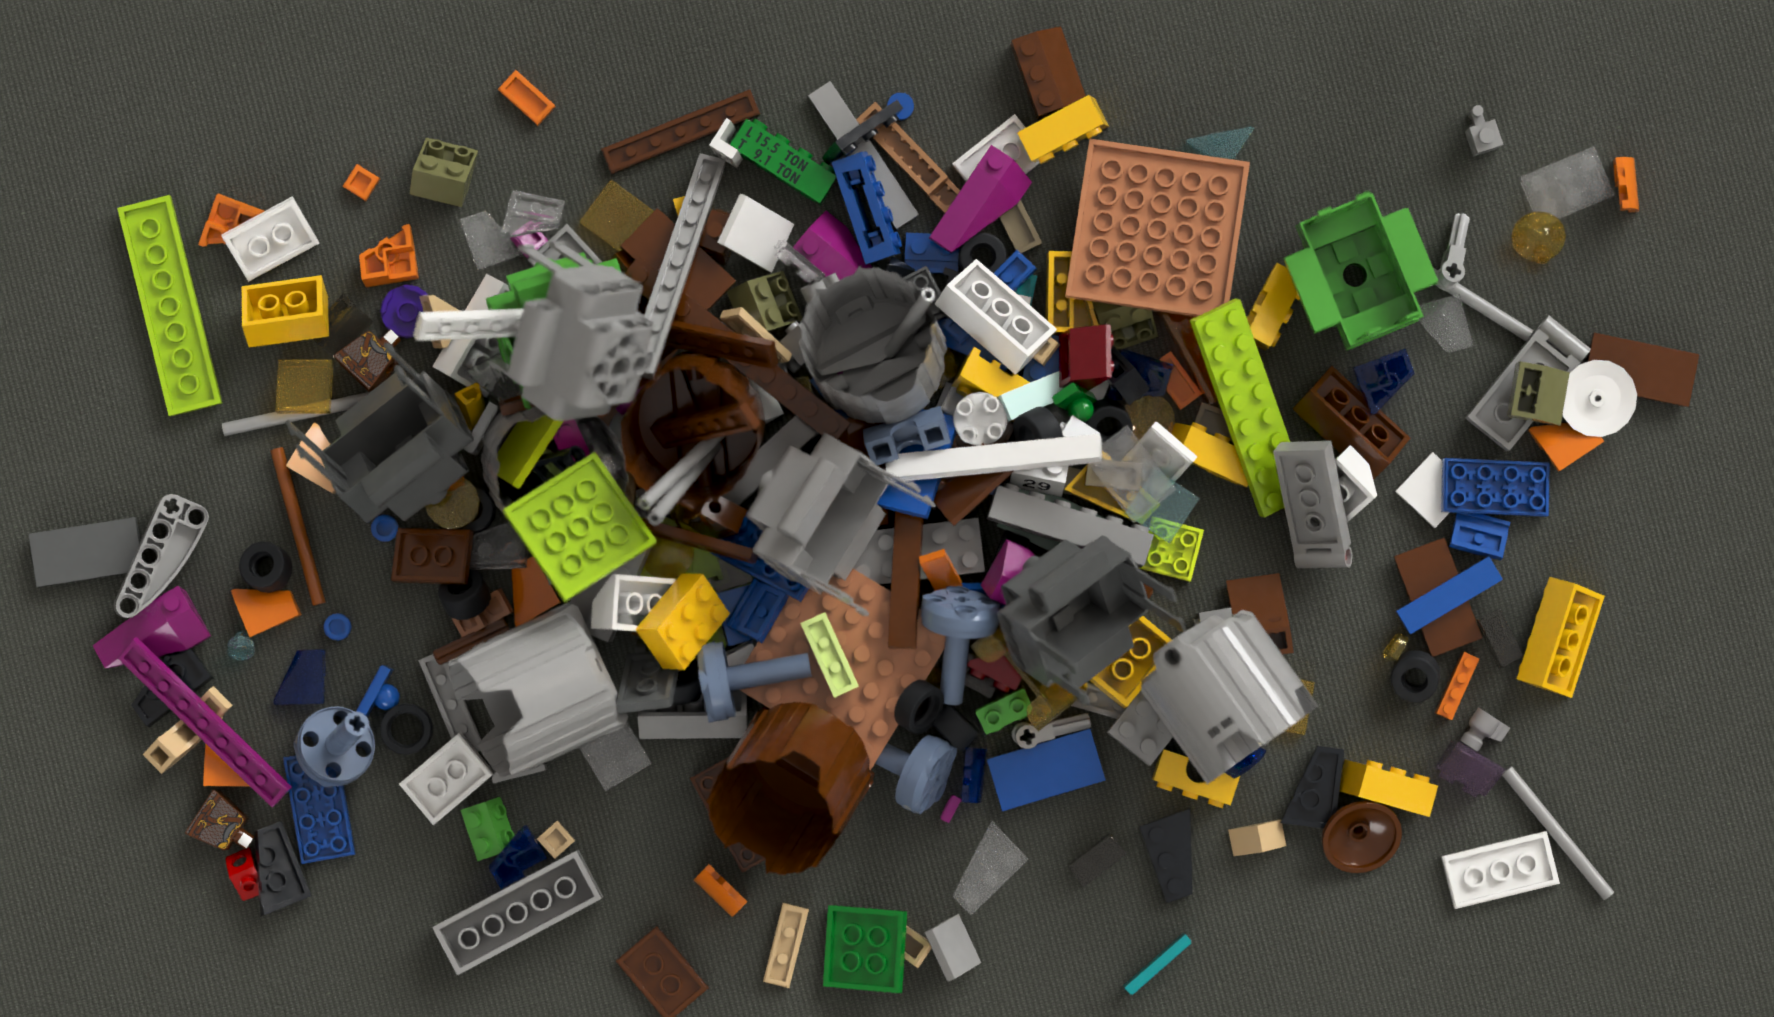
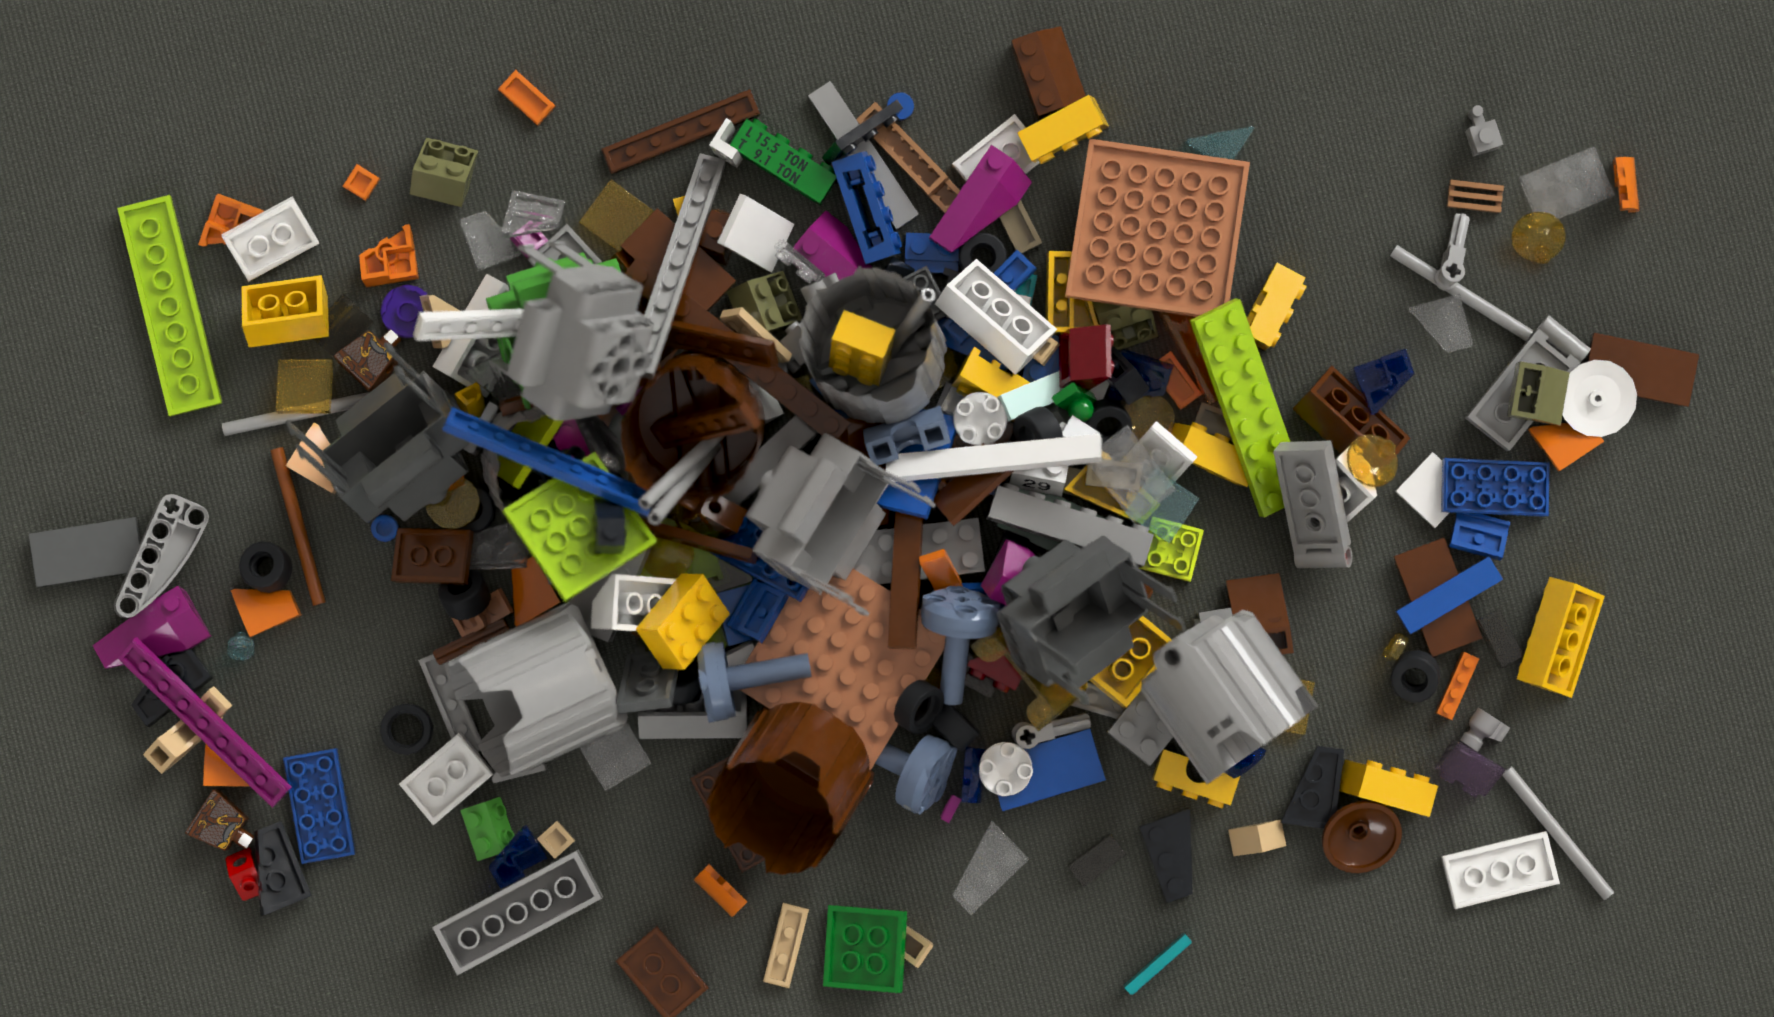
(303, 679): clear blue slope -> none
(335, 746): sand blue piece -> none
(337, 626): blue tile -> none
(379, 693): blue tile -> none
(545, 459): none -> blue tile
(608, 527): none -> black slope
(829, 654): yellowish green plate -> none
(861, 348): none -> yellow brick
(952, 947): light grey tile -> none
(1003, 711): bright green bracket -> none
(1005, 768): none -> white dish
(1372, 460): none -> clear yellow dish
(1385, 251): bright green piece -> none
(1473, 185): none -> medium nougat tile

